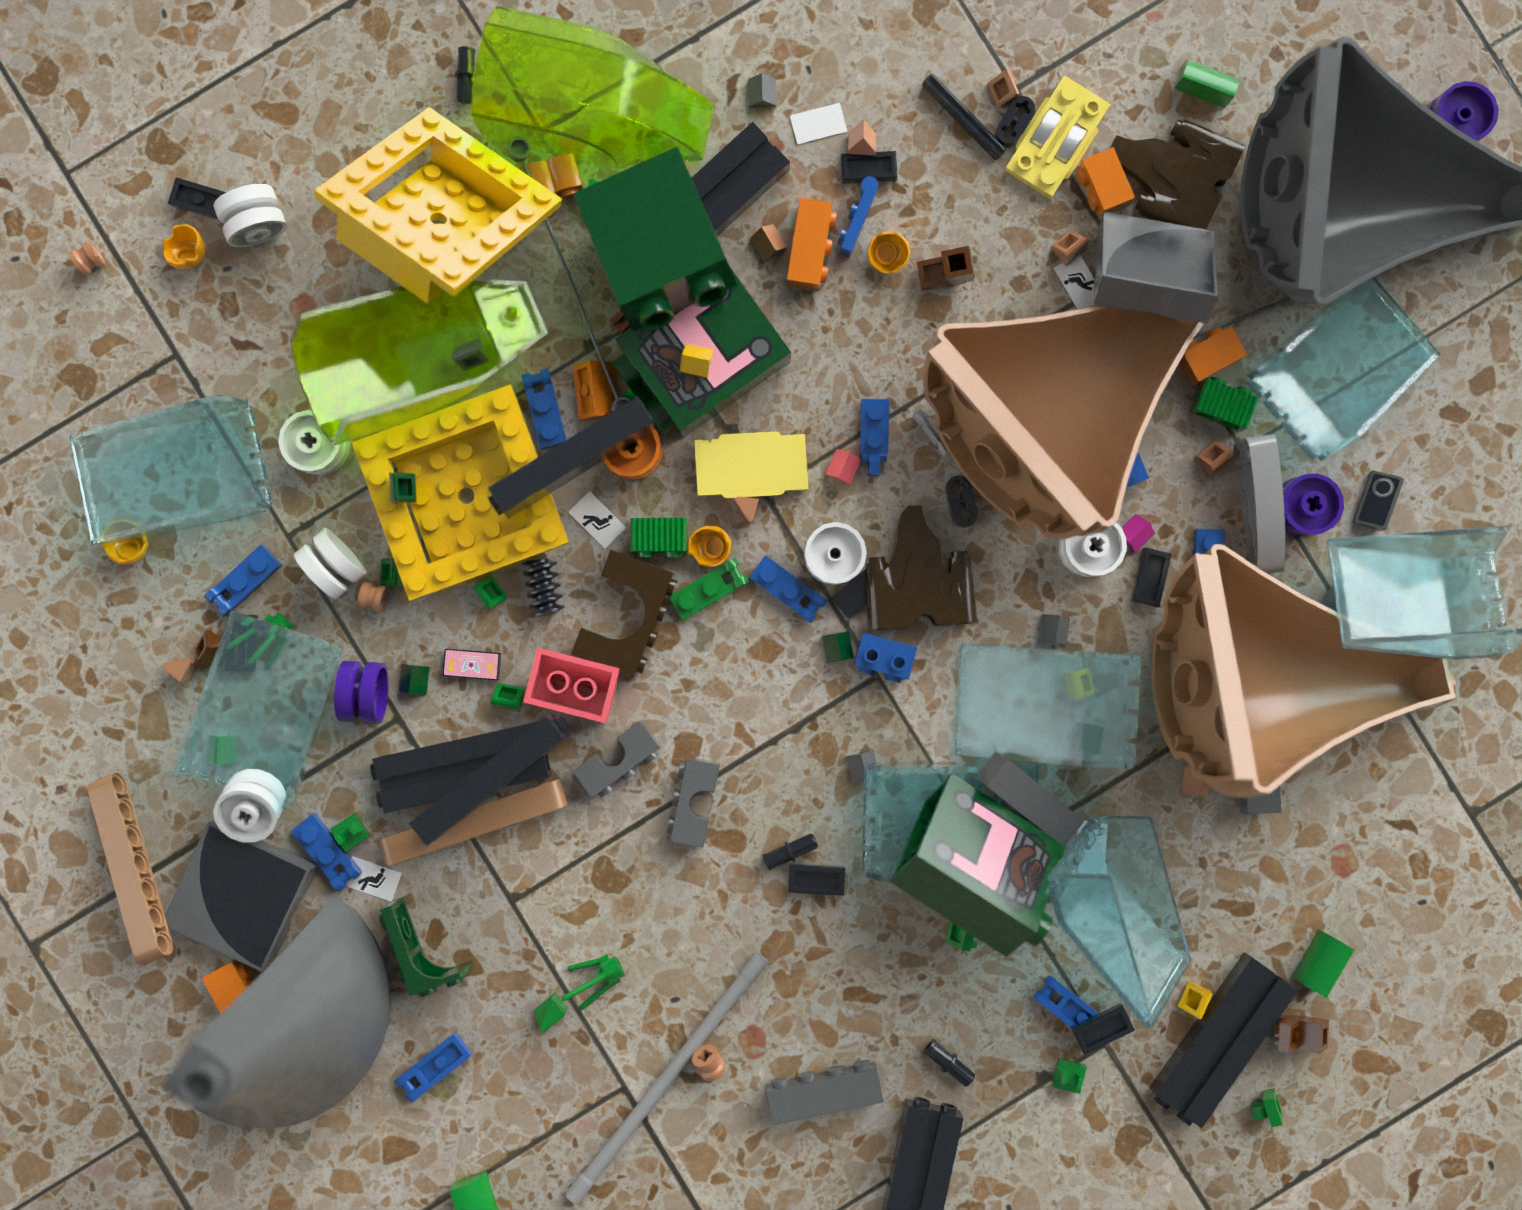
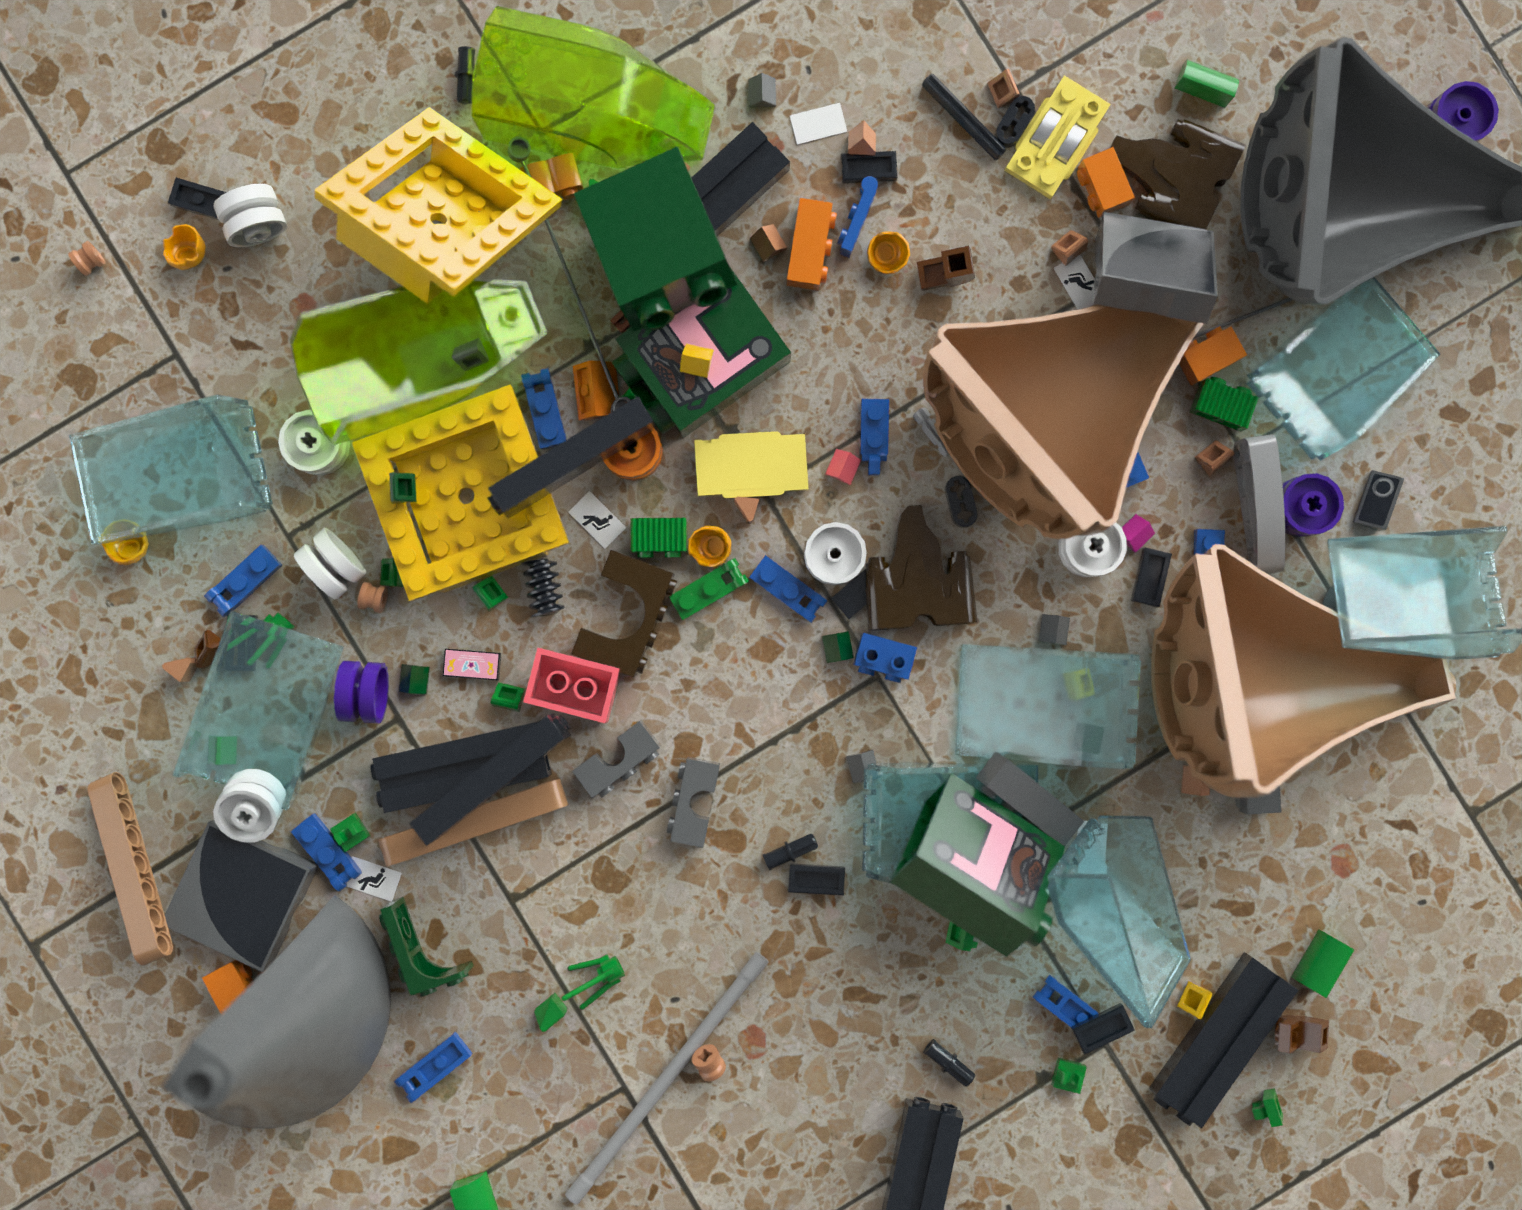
(824, 1092): dark grey brick -> none

